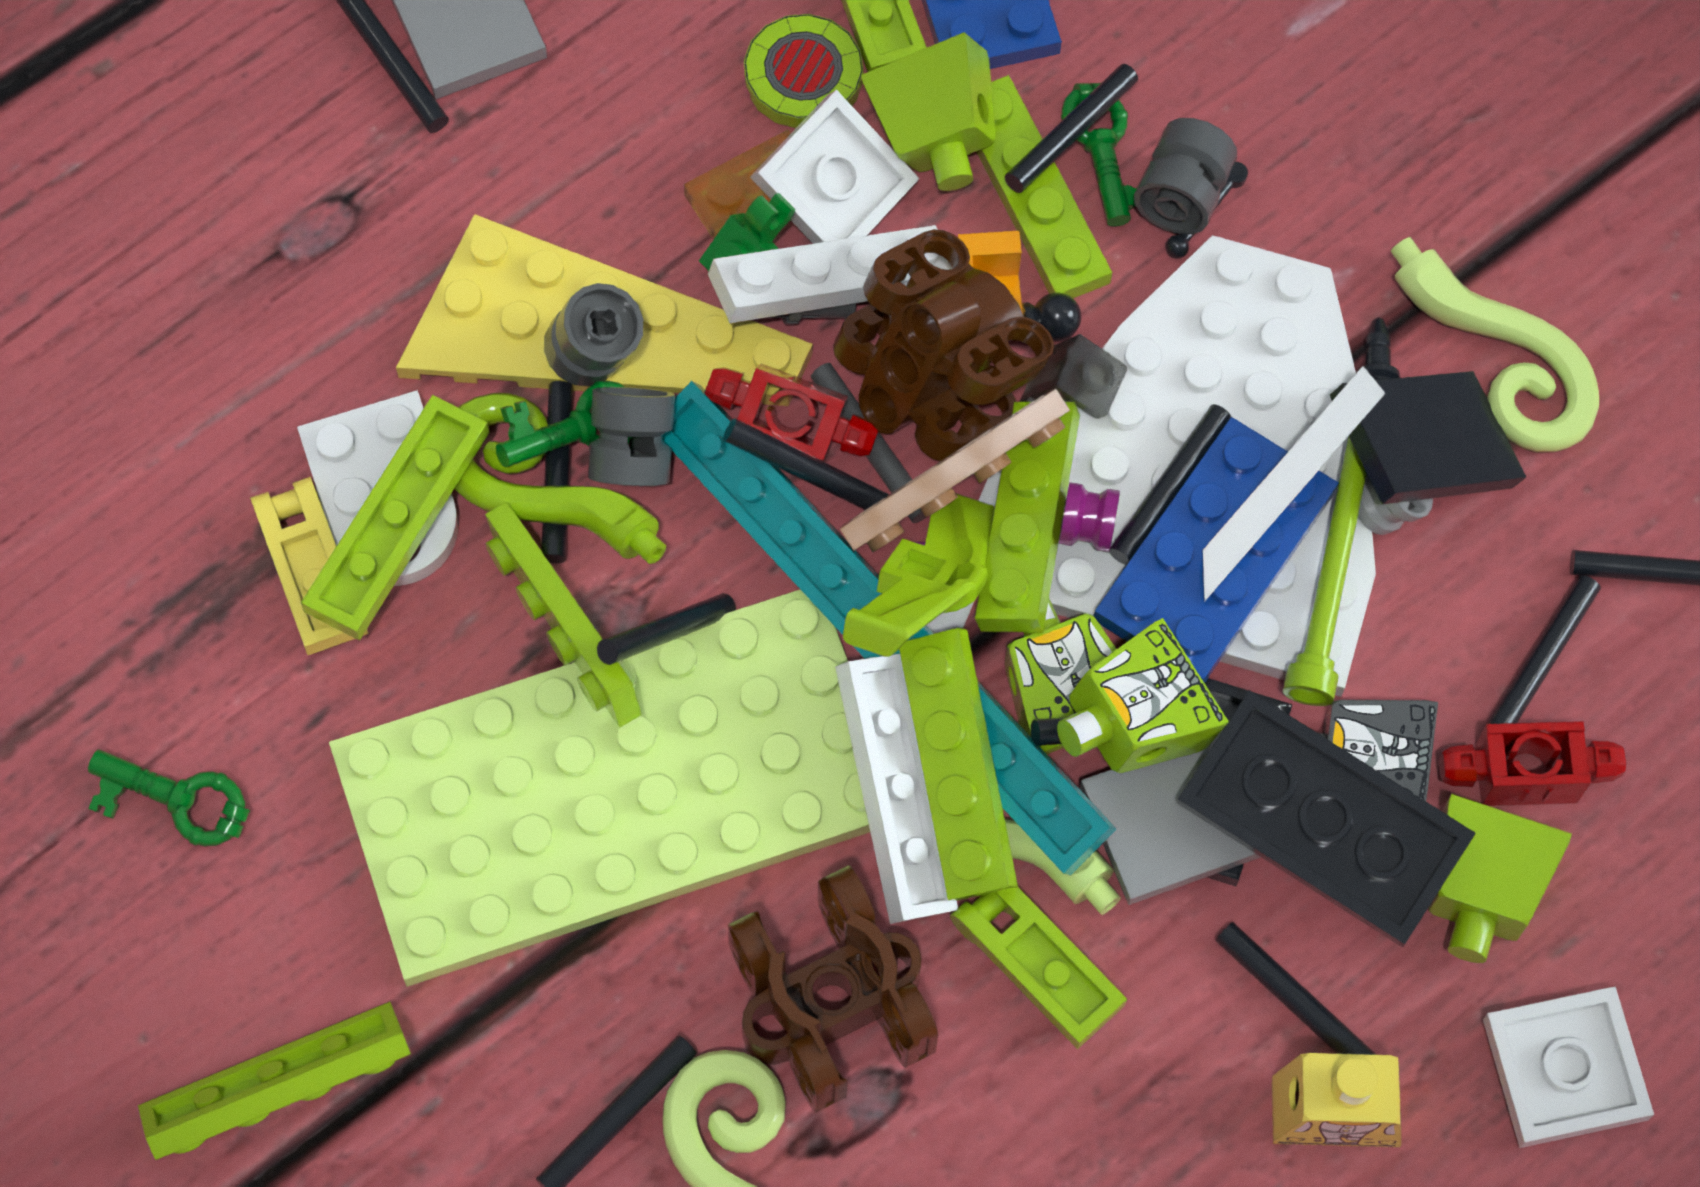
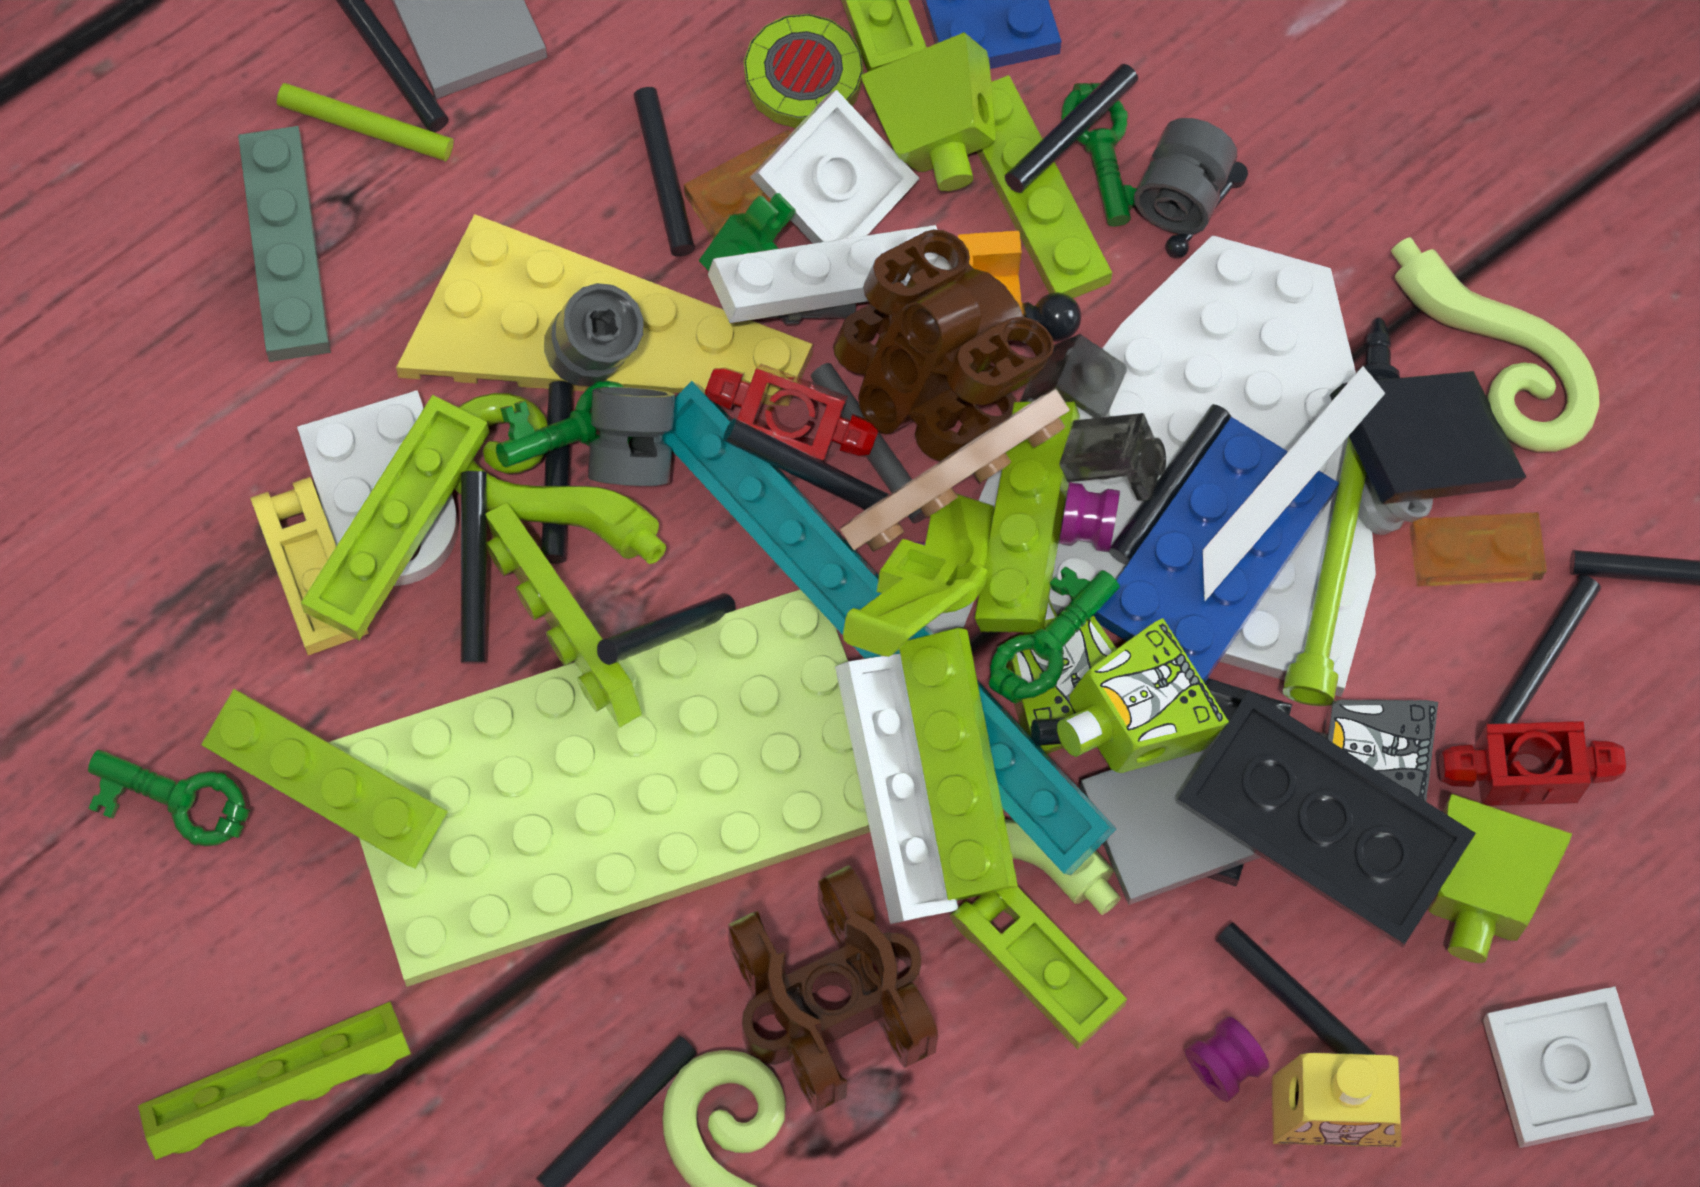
(284, 244): none -> sand green plate
(324, 778): none -> lime plate
(365, 122): none -> lime bar
(473, 566): none -> black bar
(664, 171): none -> black bar
(1049, 642): none -> green piece
(1113, 449): none -> clear smoke bracket
(1227, 1058): none -> magenta wheel
(1478, 549): none -> clear yellow plate

